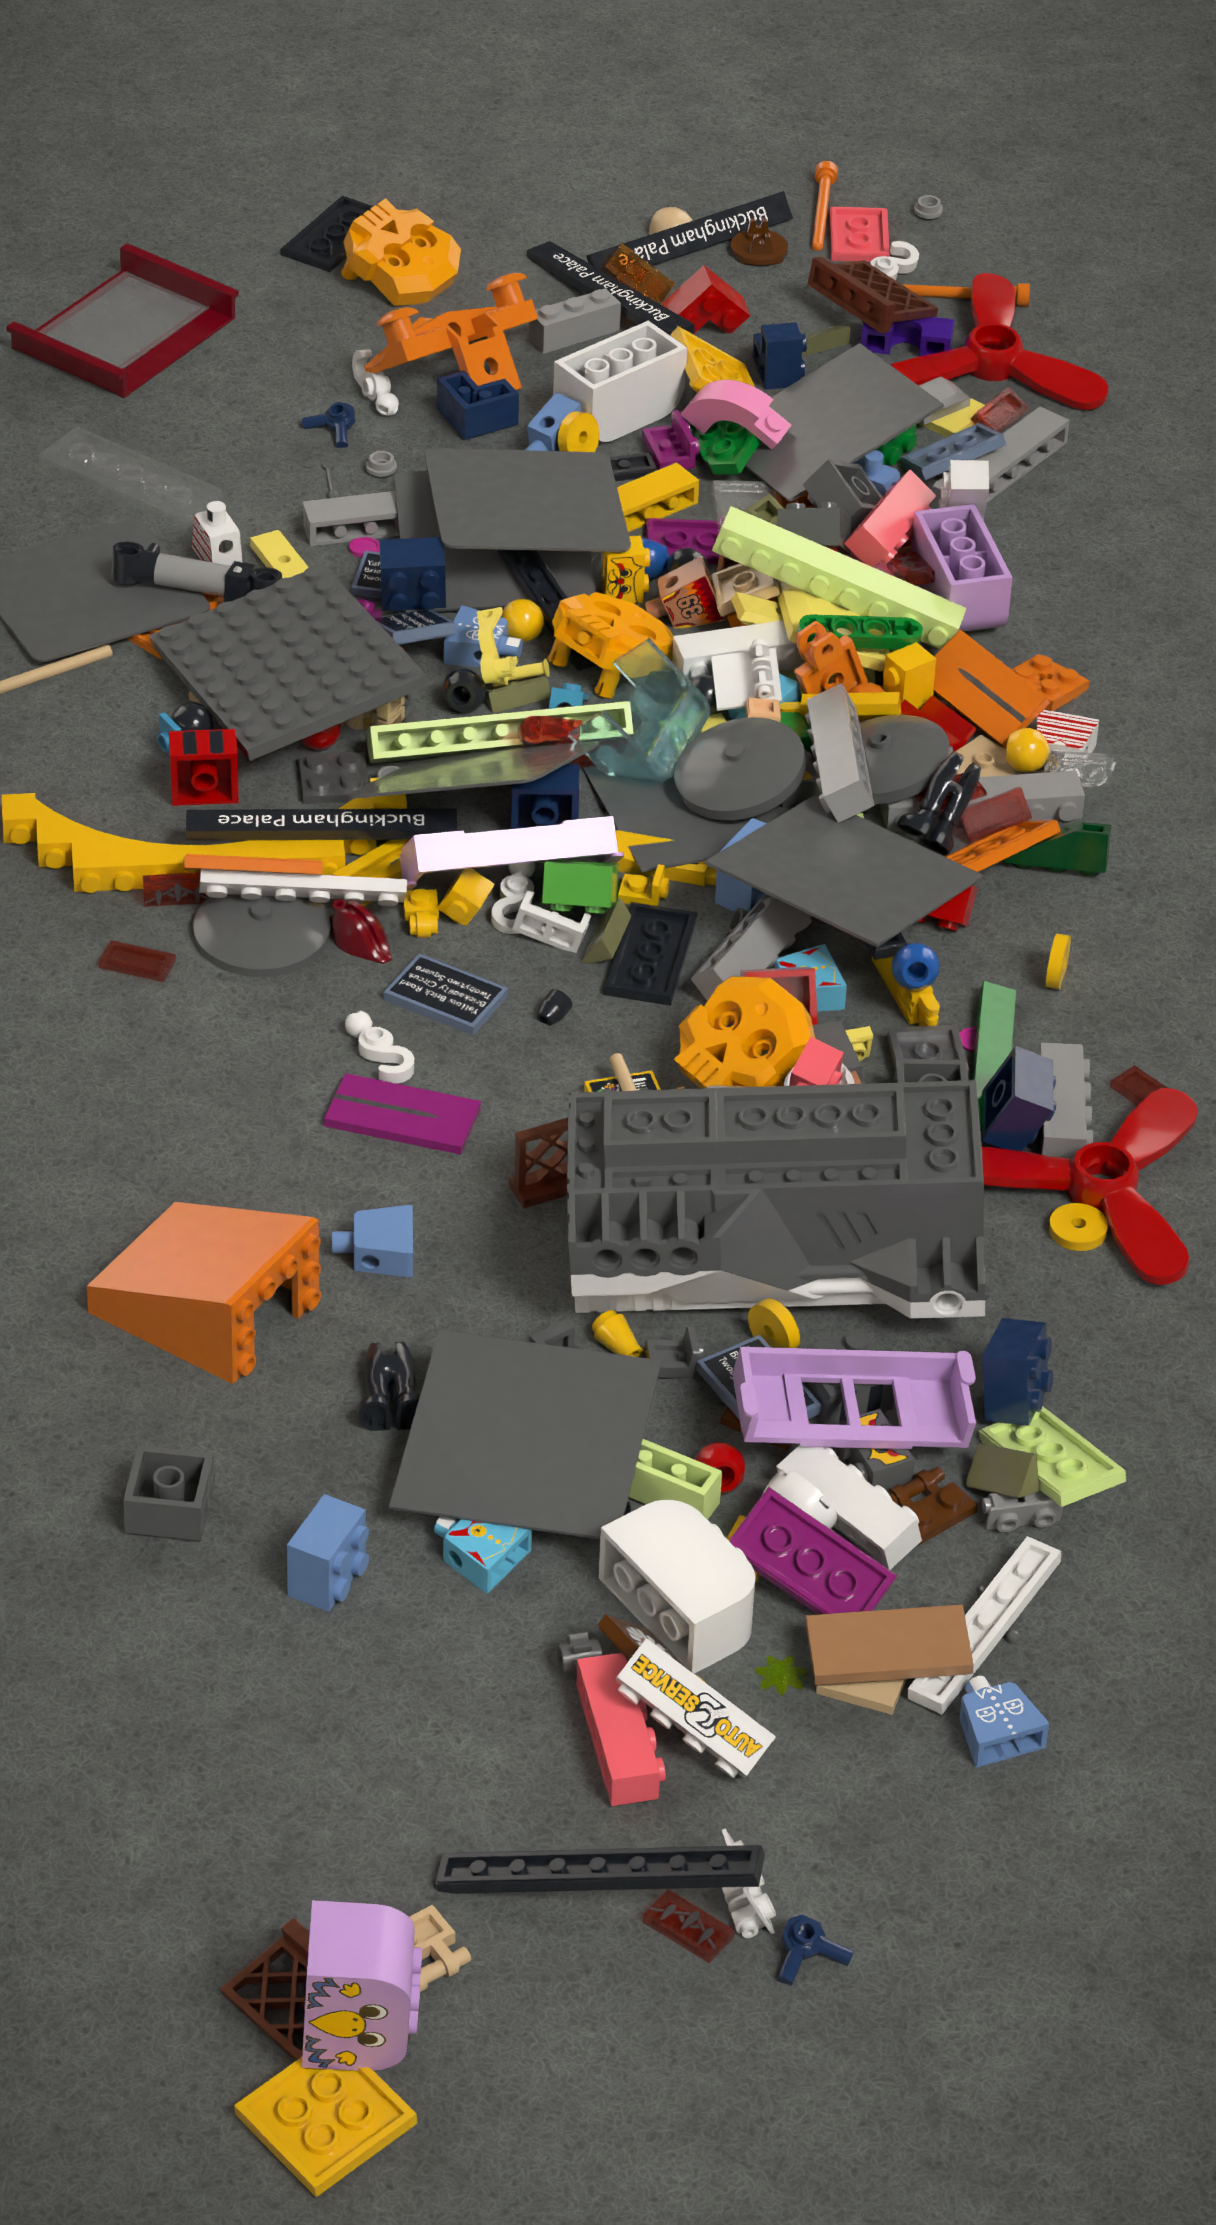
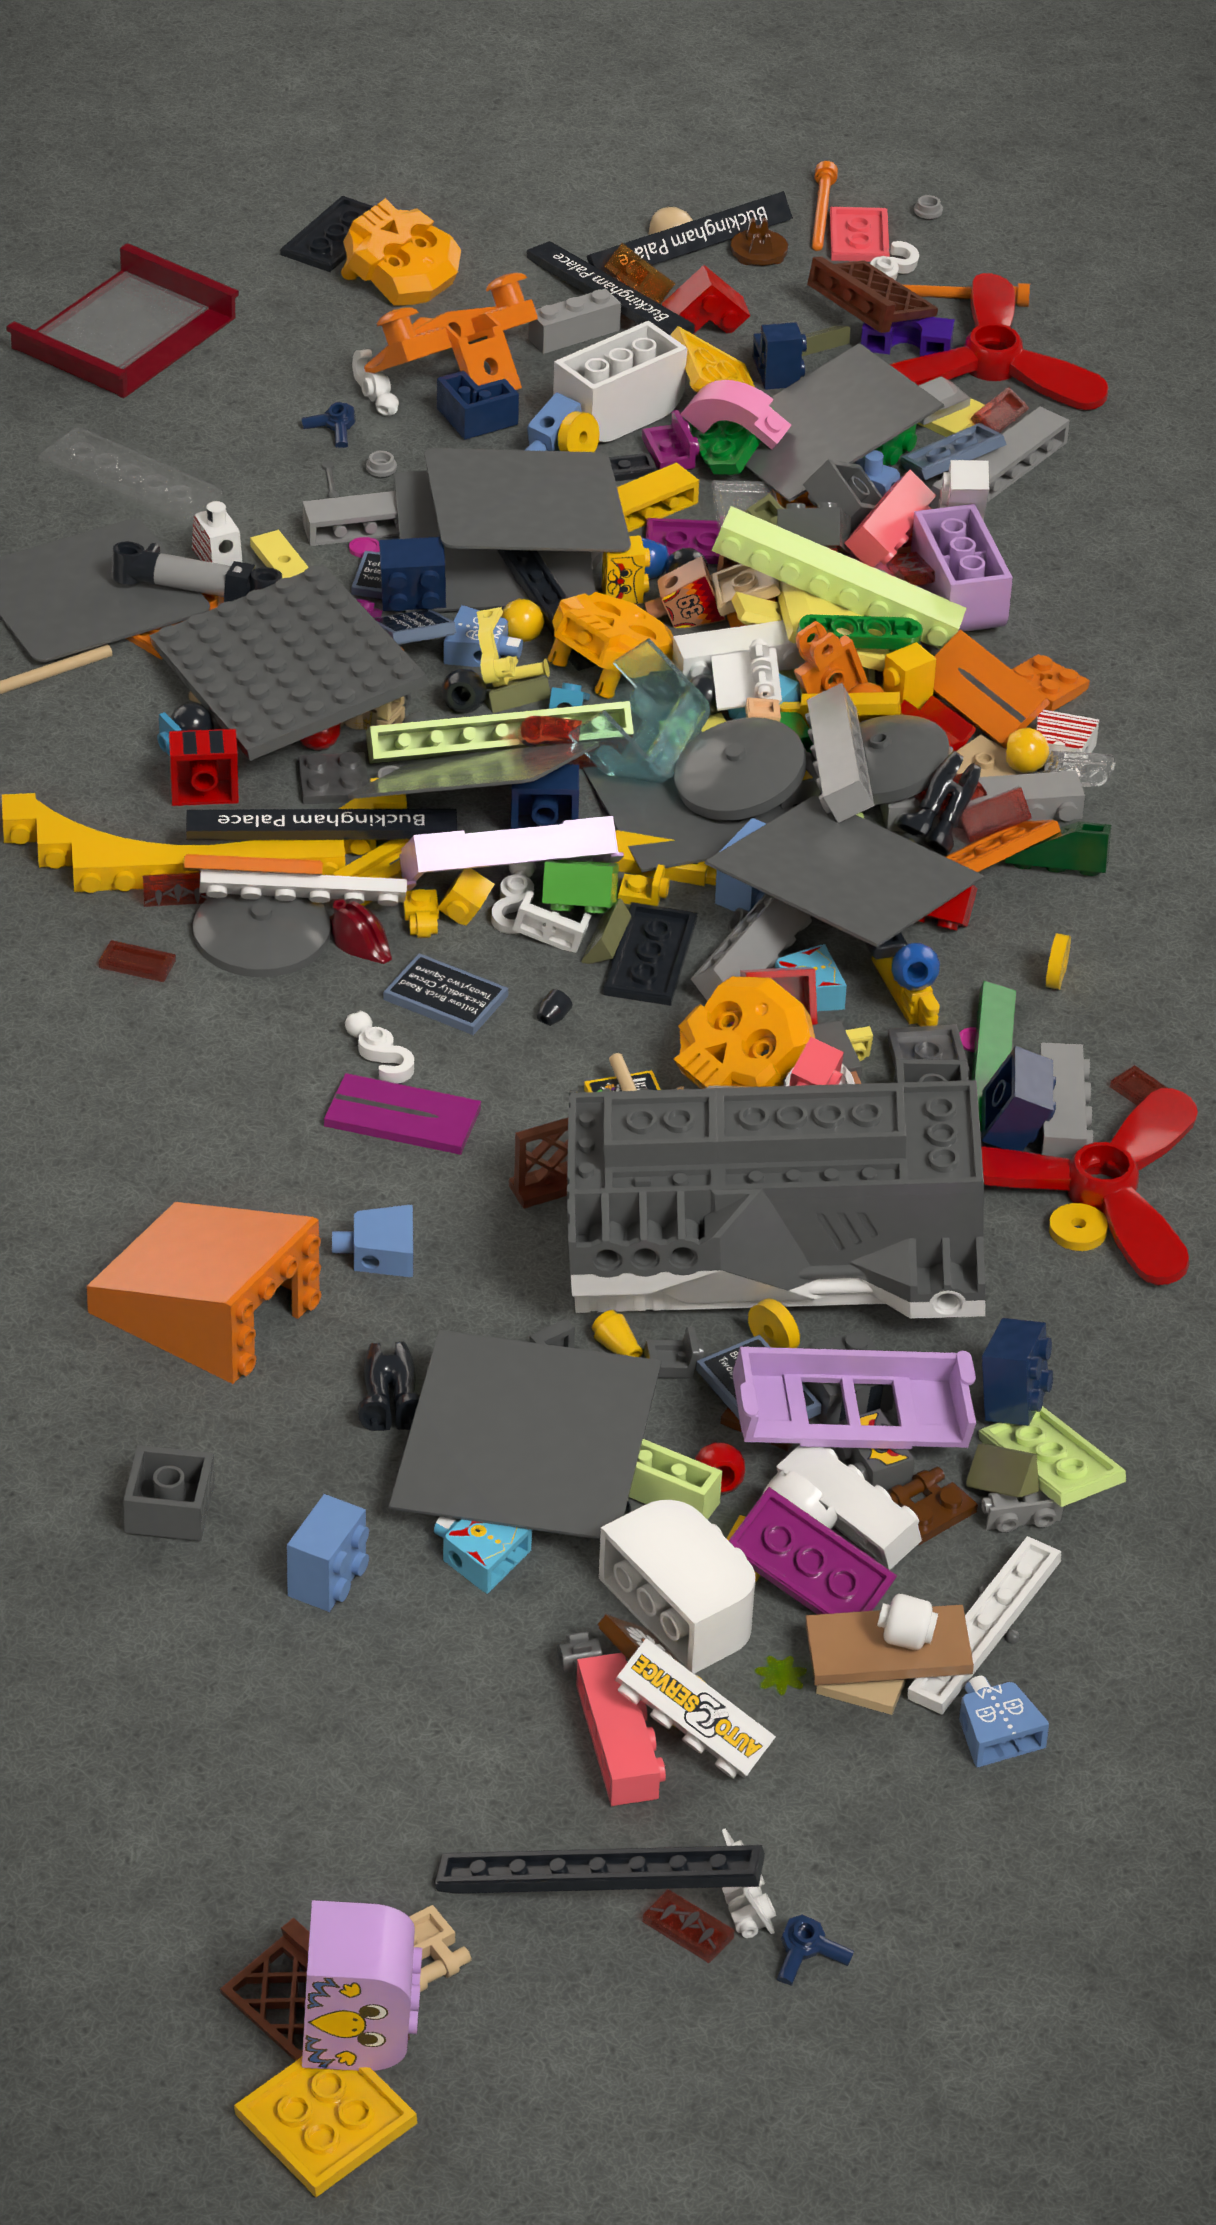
(908, 1621): none -> white head

